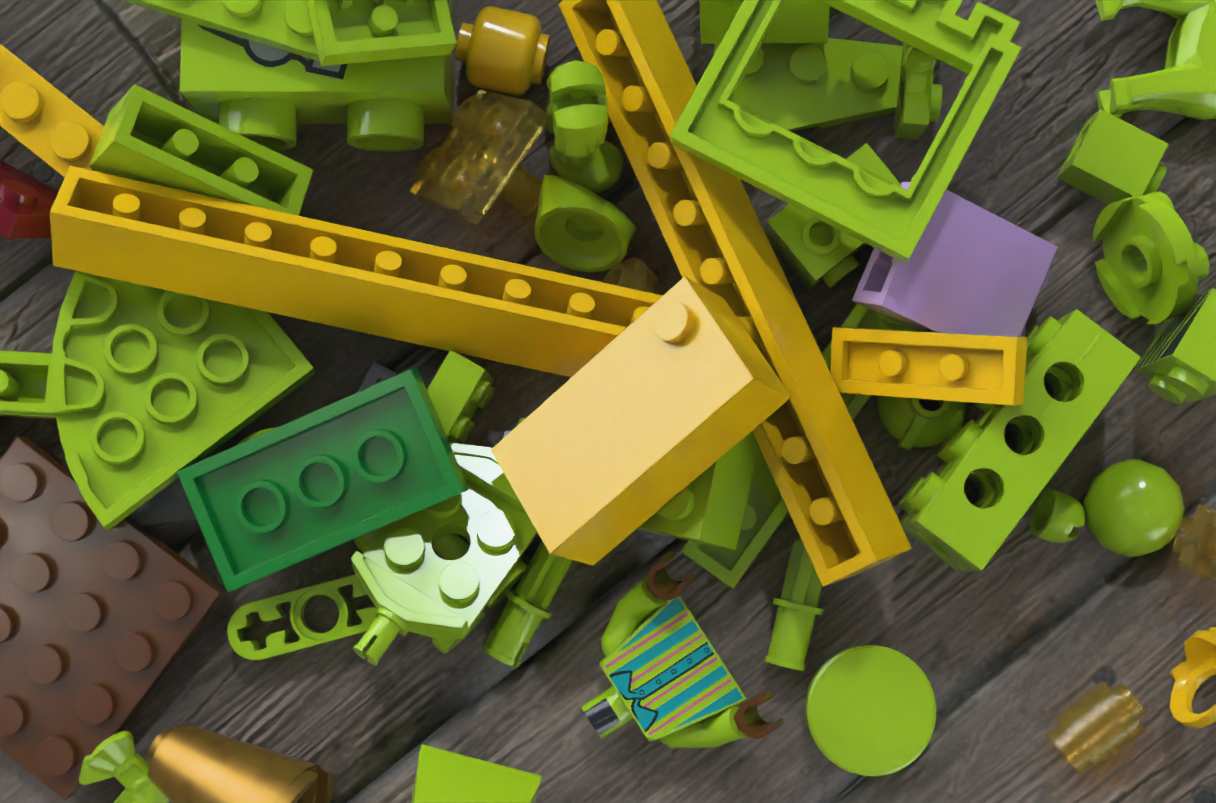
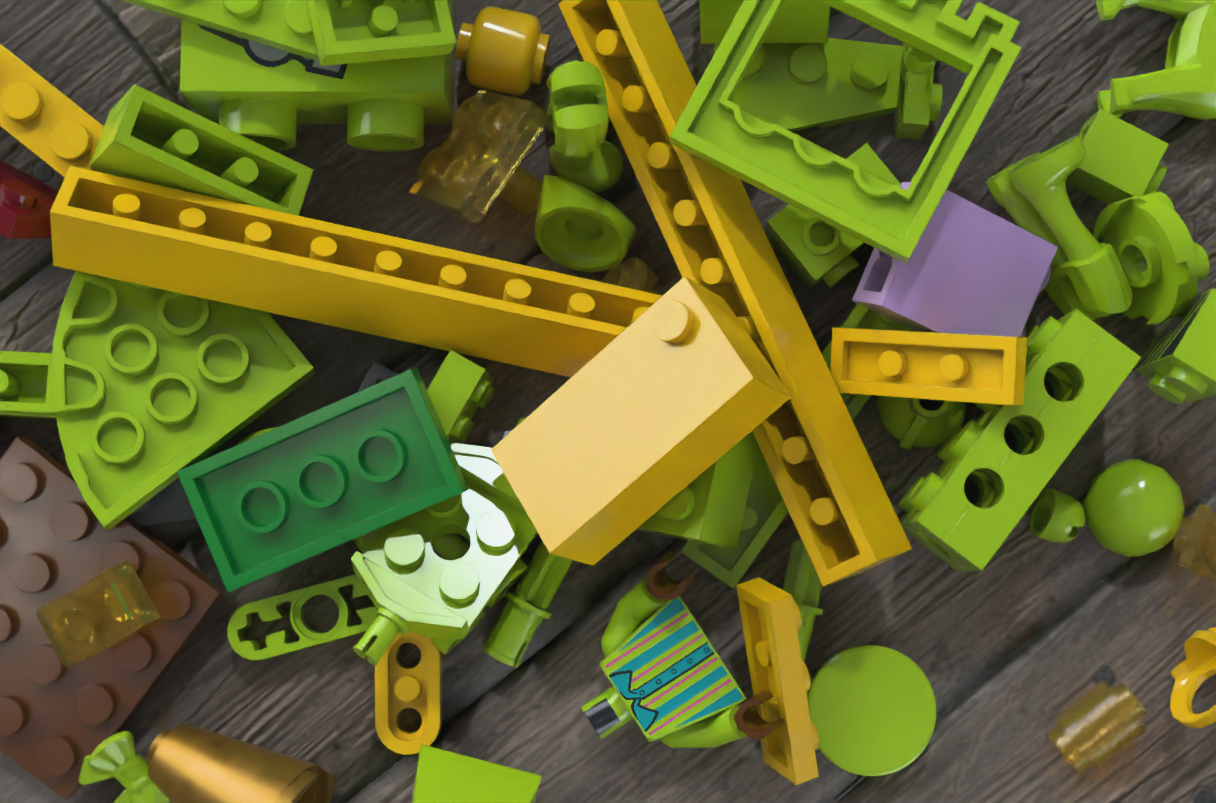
(97, 614): none -> clear yellow bracket
(408, 687): none -> yellow plate
(776, 666): none -> yellow plate
(1083, 271): none -> lime piece

